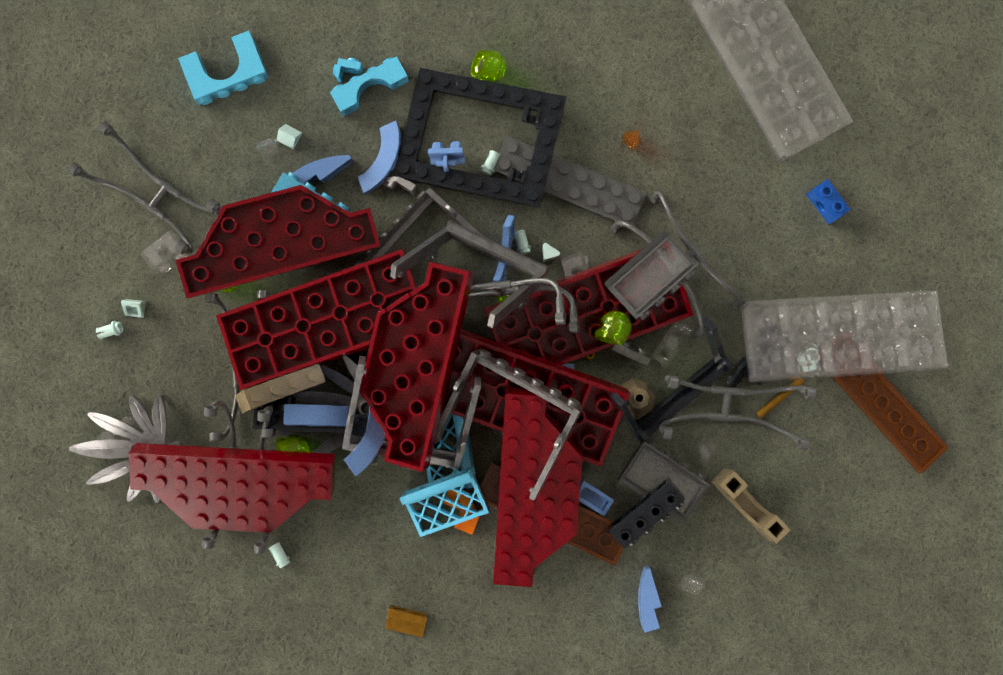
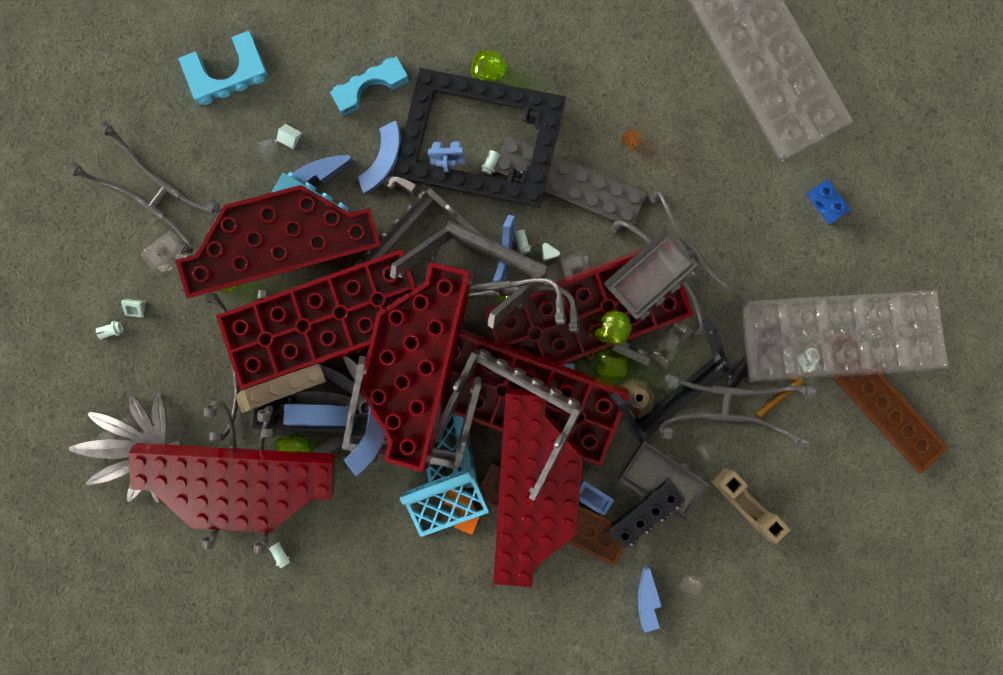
(350, 66): medium azure bracket -> none
(406, 621): pearl gold panel -> none
(614, 365): none -> clear neon green helmet

